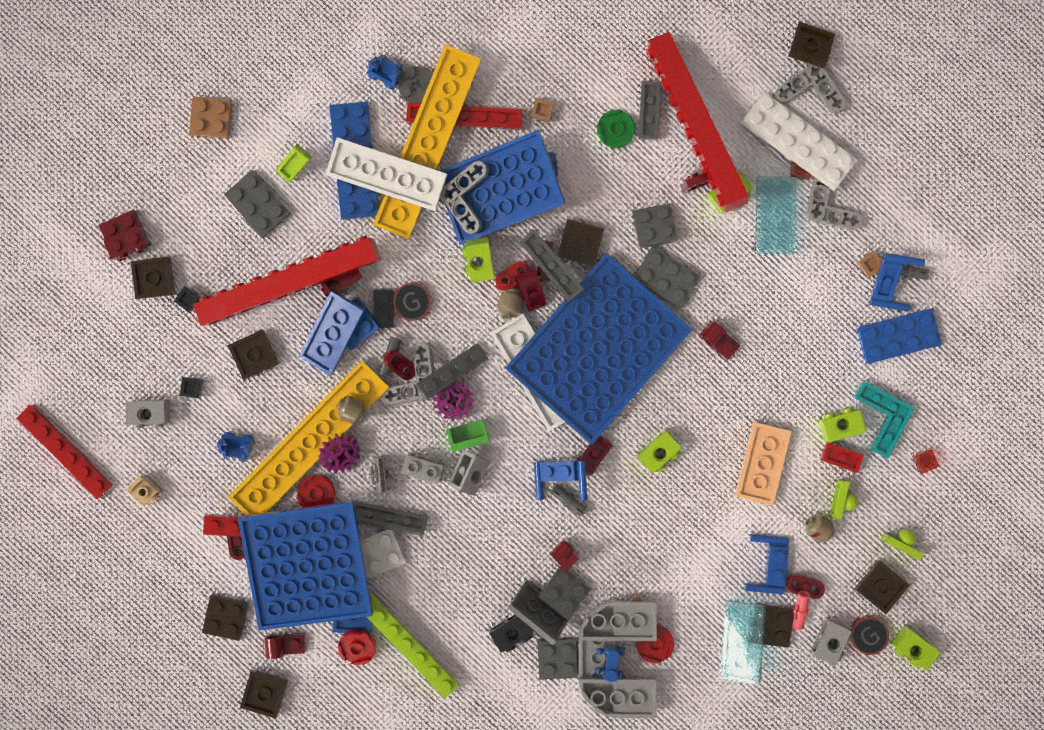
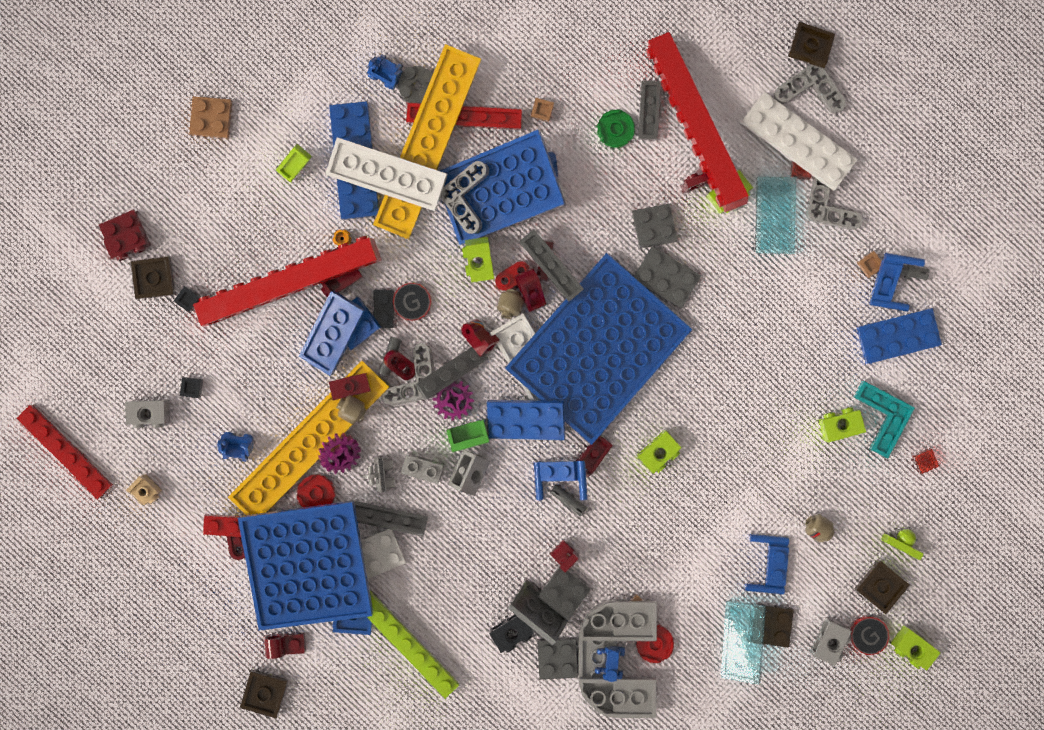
(225, 617): dark brown plate -> none
(253, 354): dark brown plate -> none
(257, 203): dark grey plate -> none
(341, 233): none -> light orange plate
(349, 386): none -> dark red plate
(357, 646): red tile -> none
(478, 337): none -> dark red leg
(526, 419): none -> blue plate
(580, 242): dark brown plate -> none
(718, 339): dark red plate -> none
(763, 463): light nougat plate -> none
(801, 610): coral pin -> none
(805, 584): dark red plate -> none
(841, 457): red plate -> none
(842, 500): lime tile -> none

